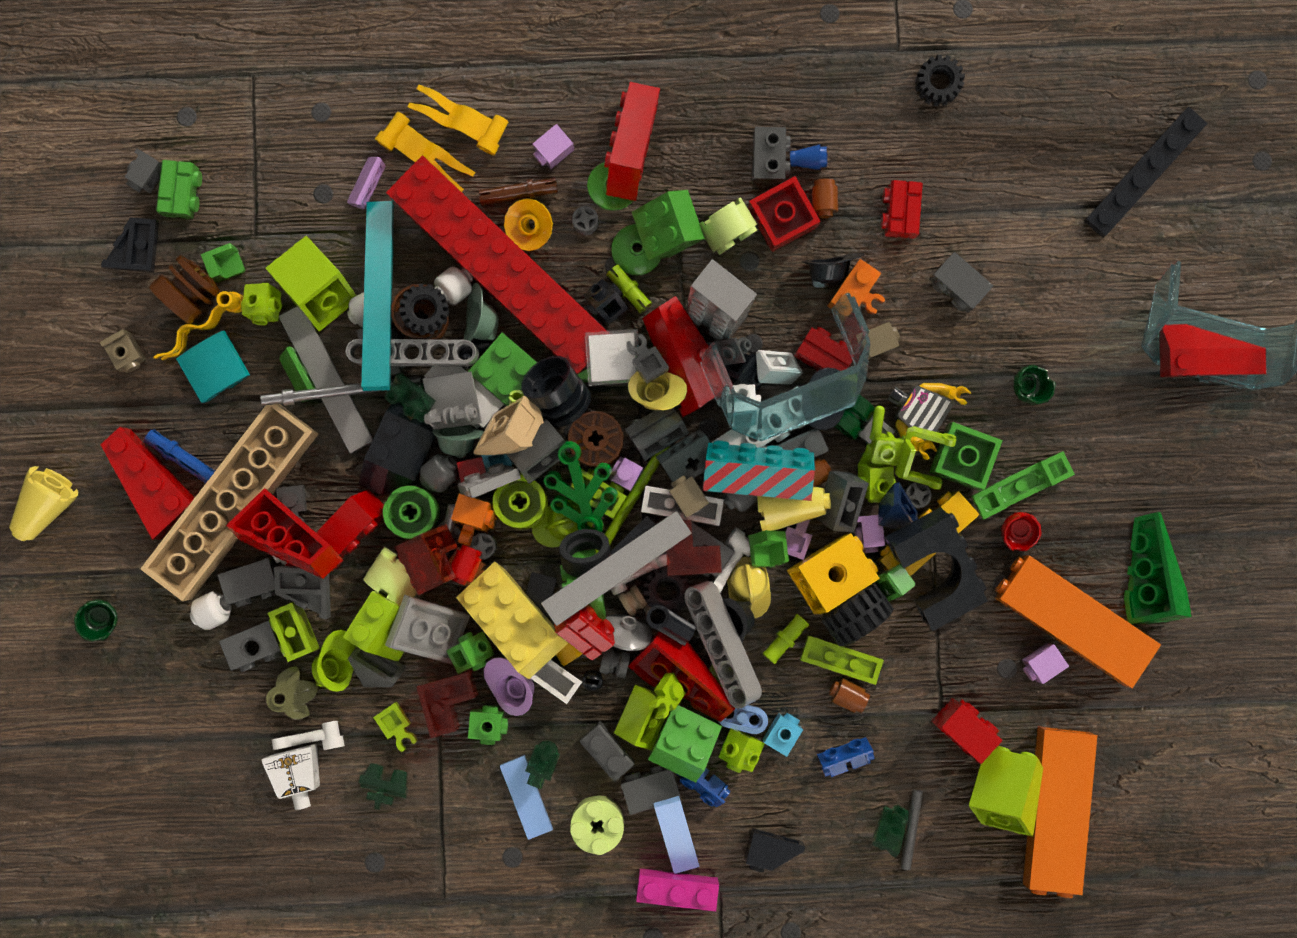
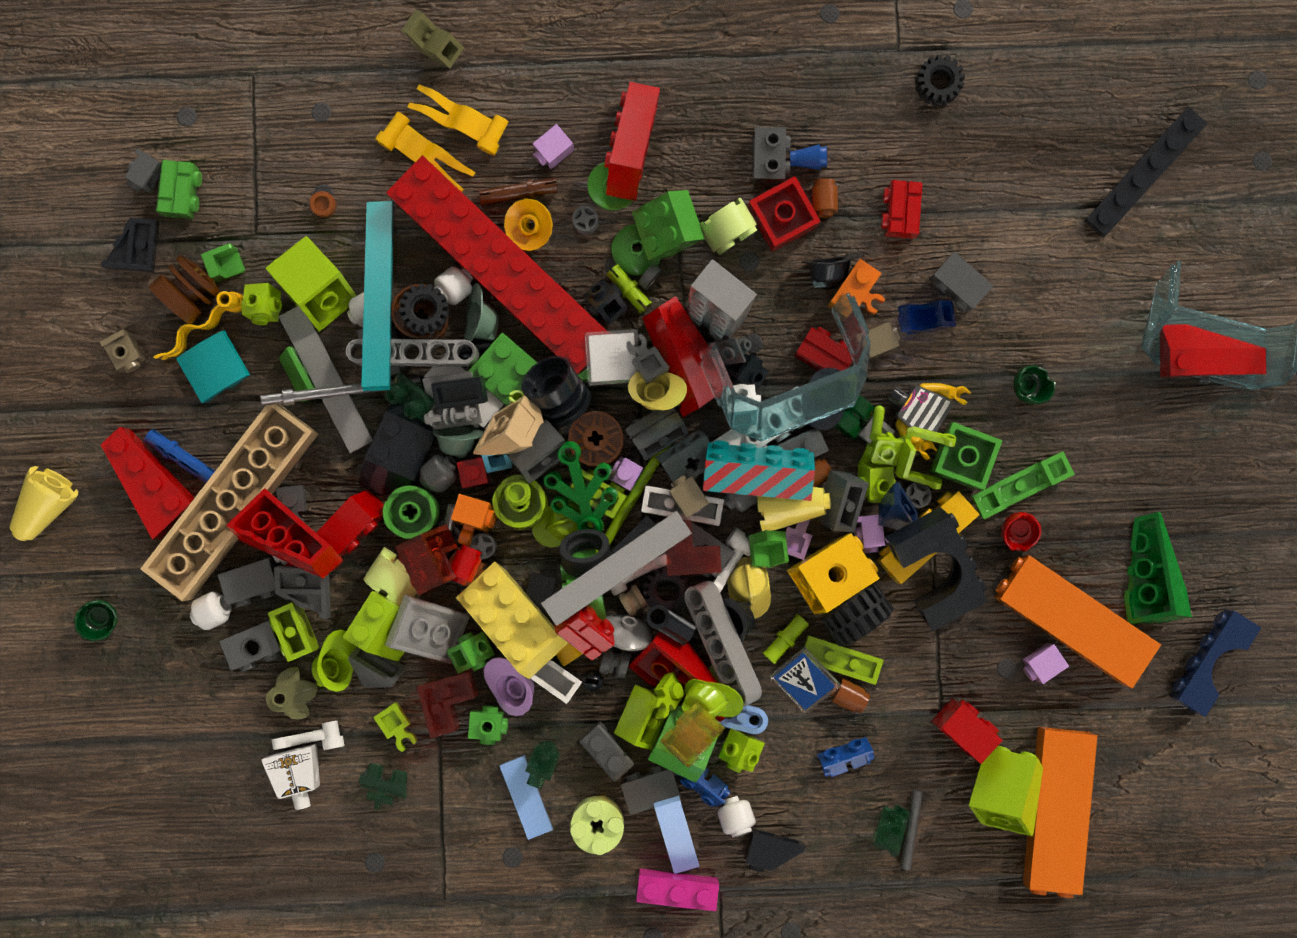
(323, 204): none -> dark orange tile
(366, 183): lavender slope -> none
(432, 41): none -> olive brick
(459, 392): none -> black tile
(496, 477): light grey plate -> none
(517, 493): none -> lime plate
(650, 276): none -> dark grey tile
(692, 735): none -> clear yellow brick
(713, 697): none -> lime piece
(736, 817): none -> white head
(777, 367): white slope -> none
(783, 733): medium azure brick -> none
(805, 680): none -> piece
(895, 582): bright green slope -> none
(926, 317): none -> clear blue brick
(1196, 686): none -> dark blue arch

